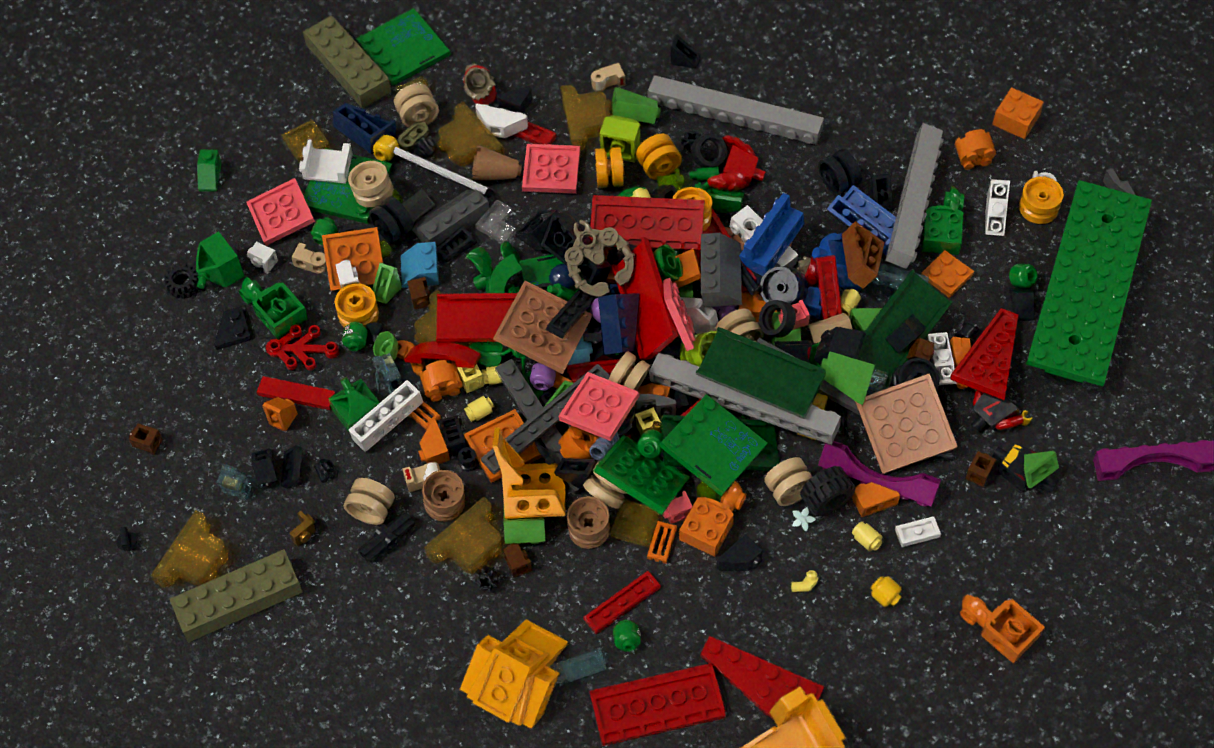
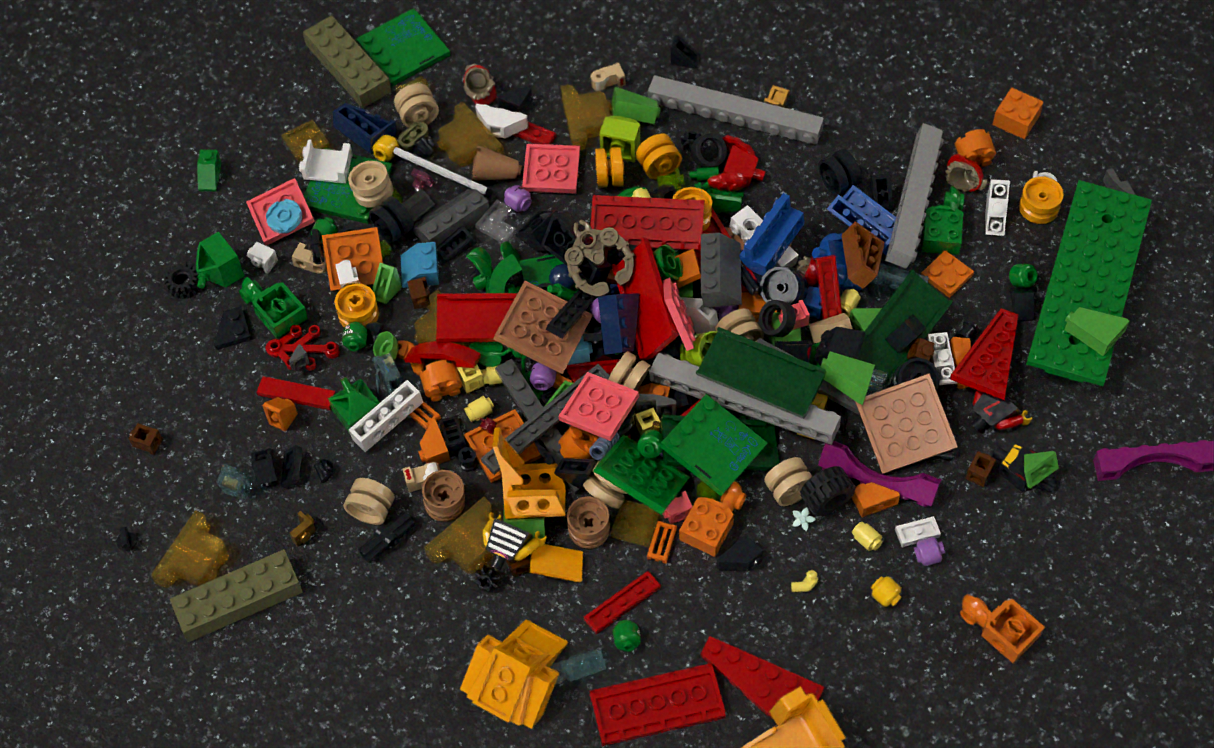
(284, 216): none -> medium azure tile
(298, 358): none -> dark grey slope
(316, 246): none -> black pin
(421, 179): none -> clear pink tile
(488, 425): none -> dark red plate
(508, 541): none -> torso
(517, 198): none -> medium lavender head
(557, 562): none -> light orange piece
(777, 96): none -> pearl gold bracket
(929, 551): none -> medium lavender head
(965, 174): none -> dark tan hair
(1096, 328): none -> bright green slope

